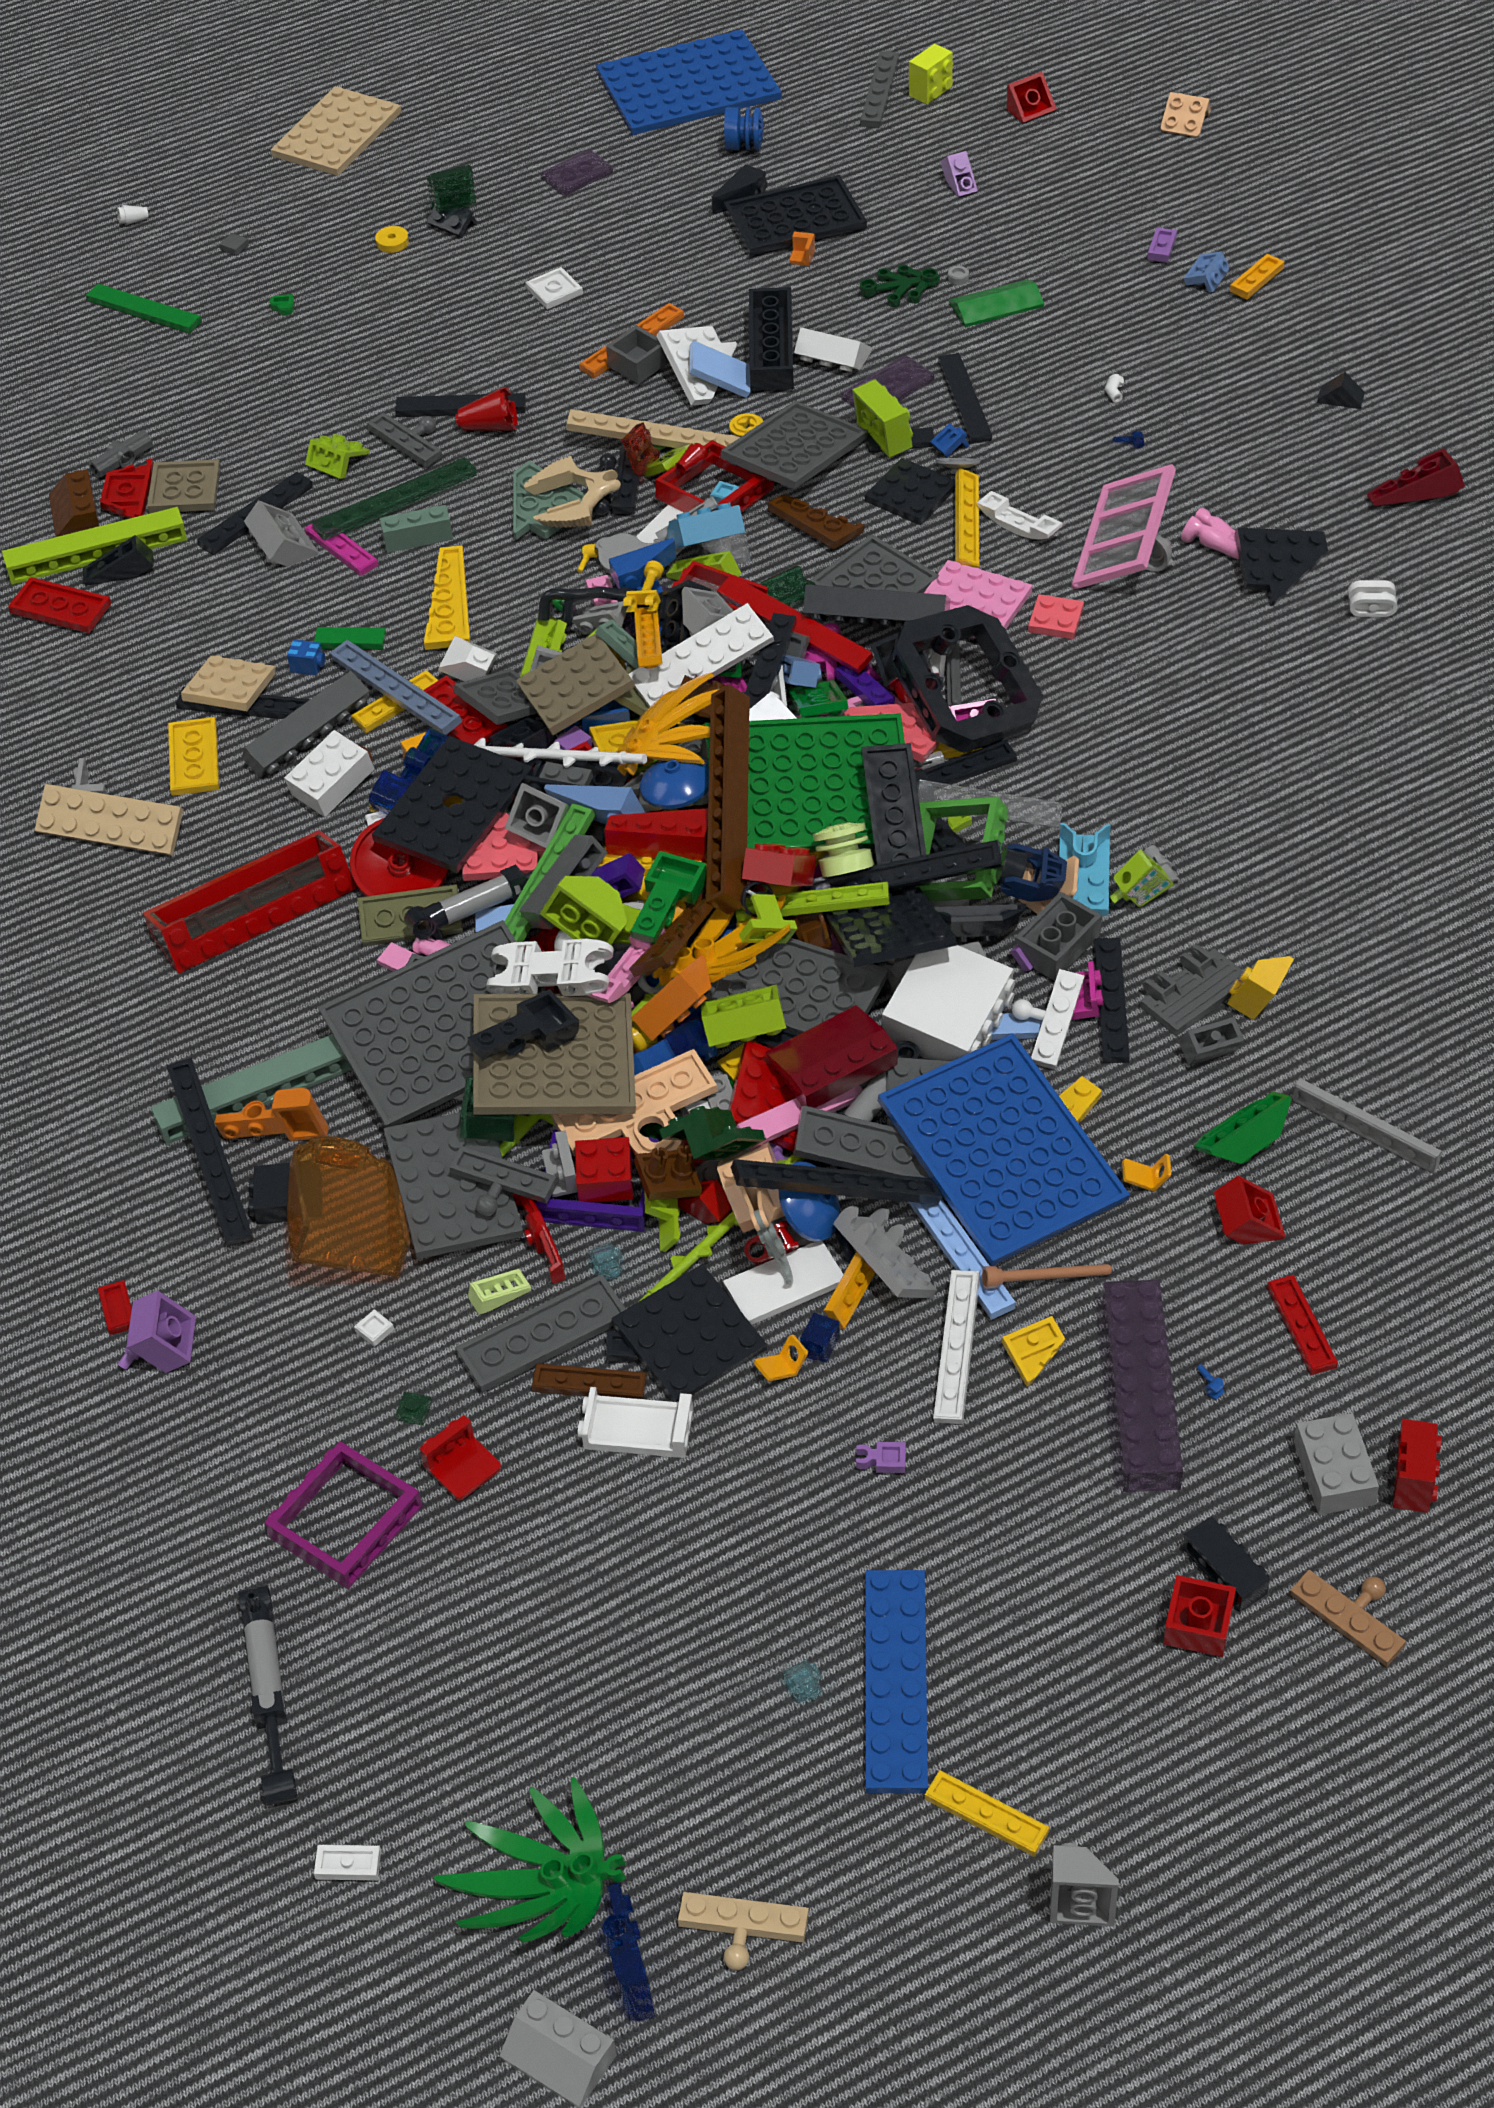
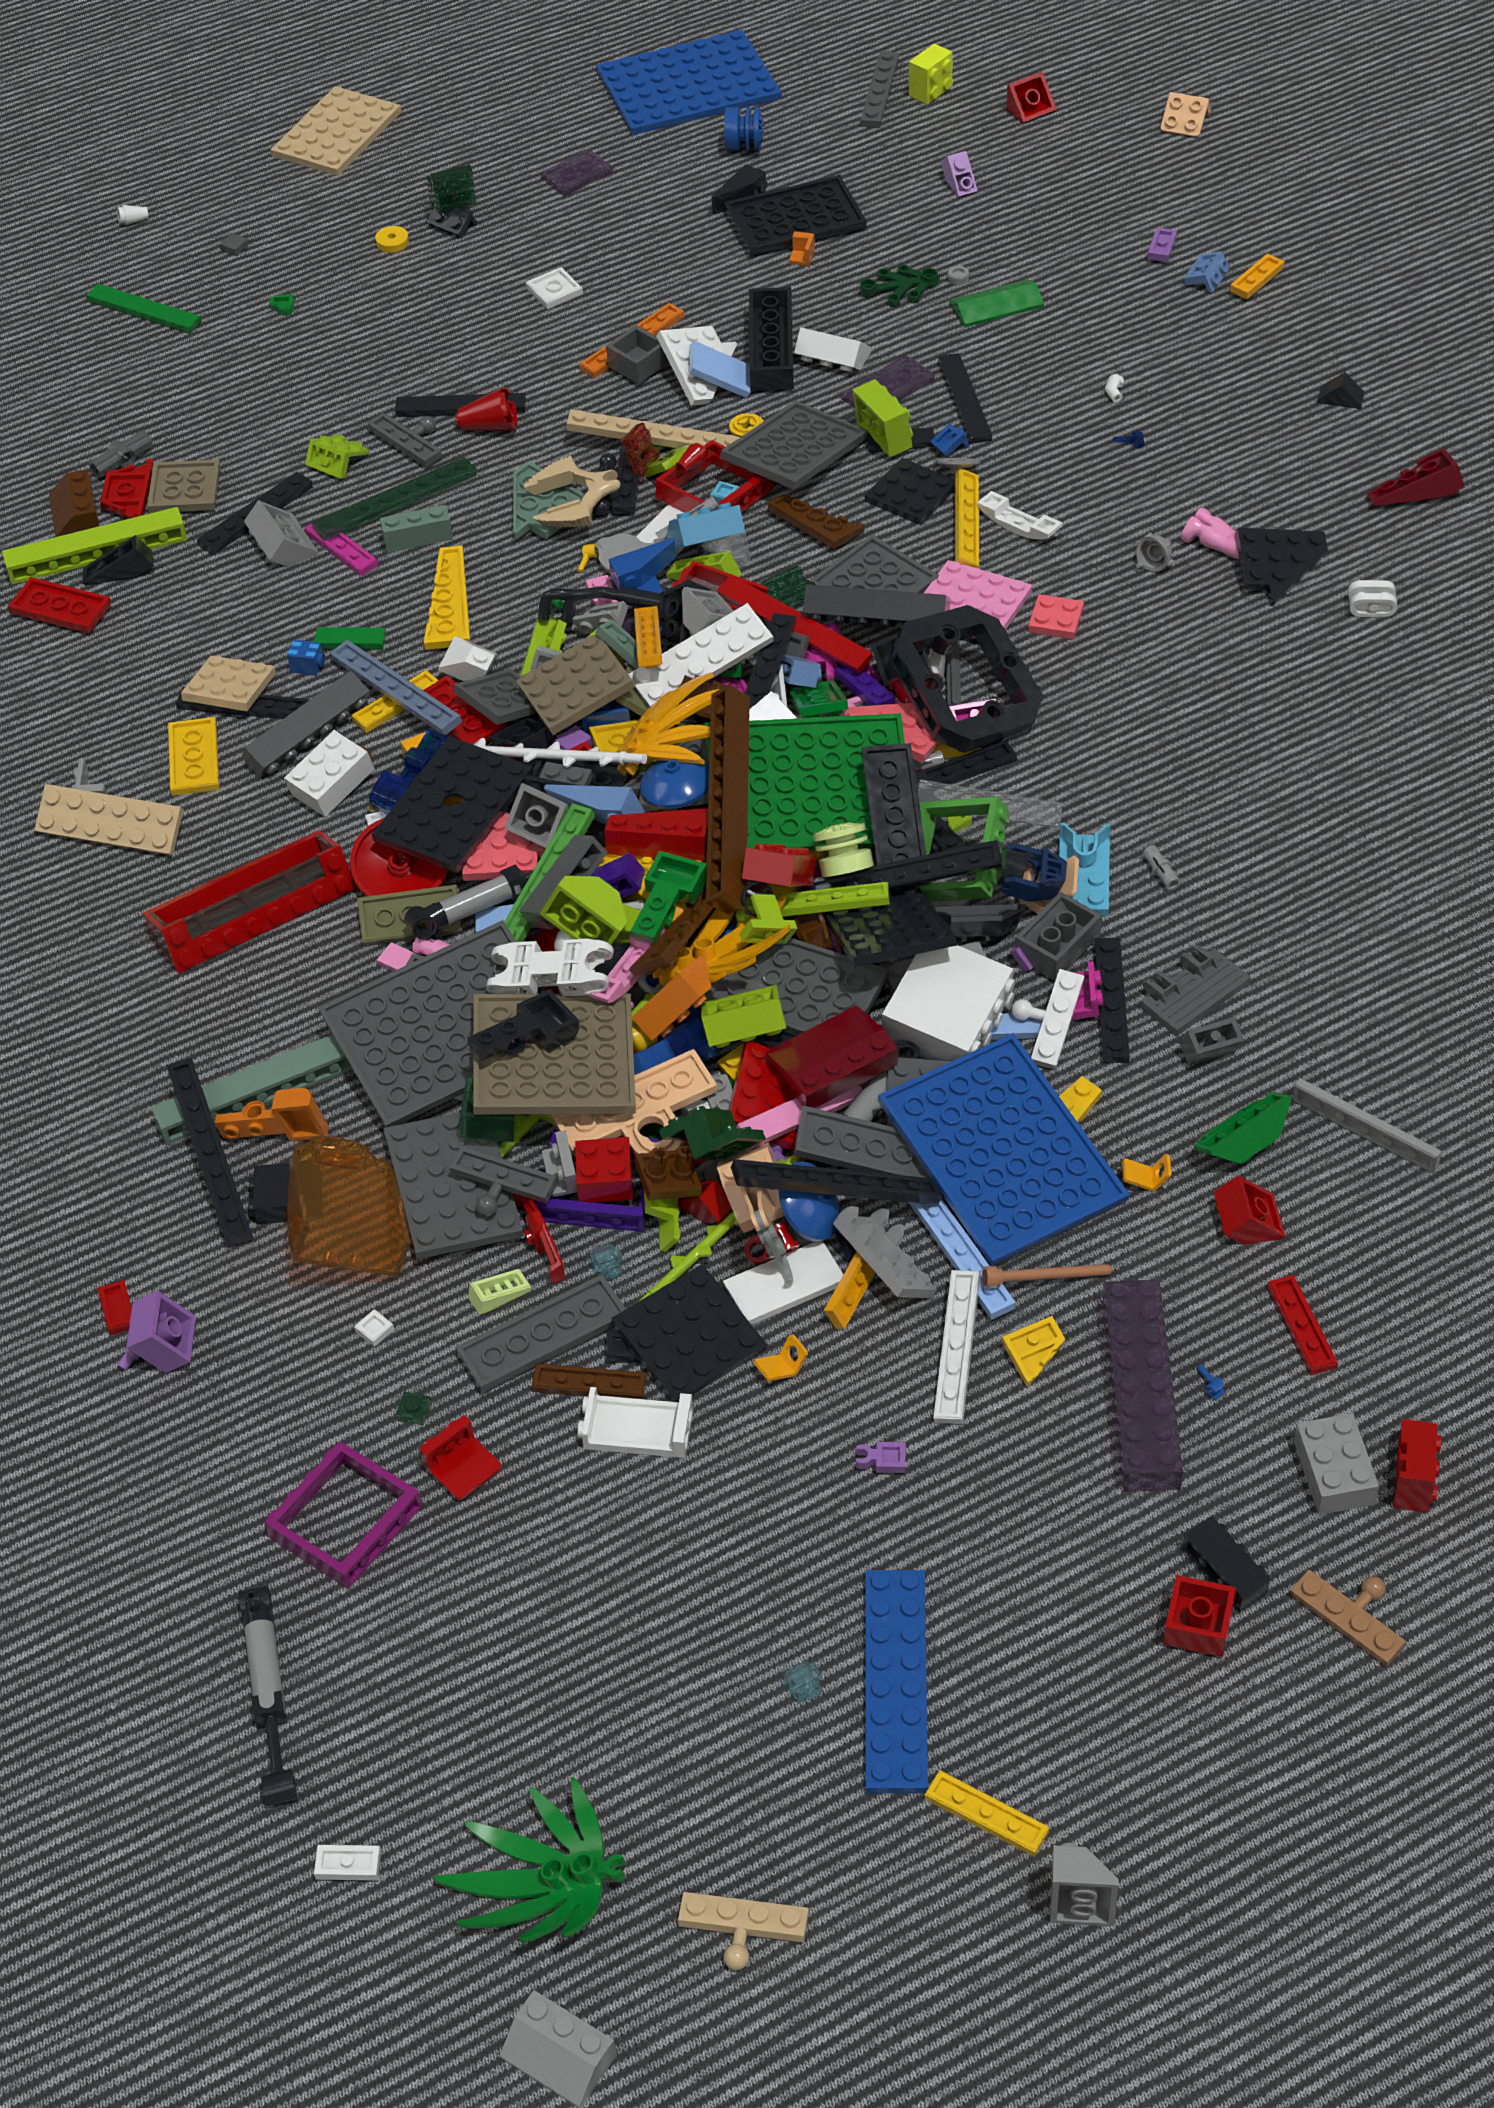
(626, 1957): clear blue plate -> none
(652, 572): yellow bar -> none
(820, 1337): clear blue brick -> none
(1124, 527): door -> none
(1140, 880): lime torso -> none
(1258, 985): yellow slope -> none

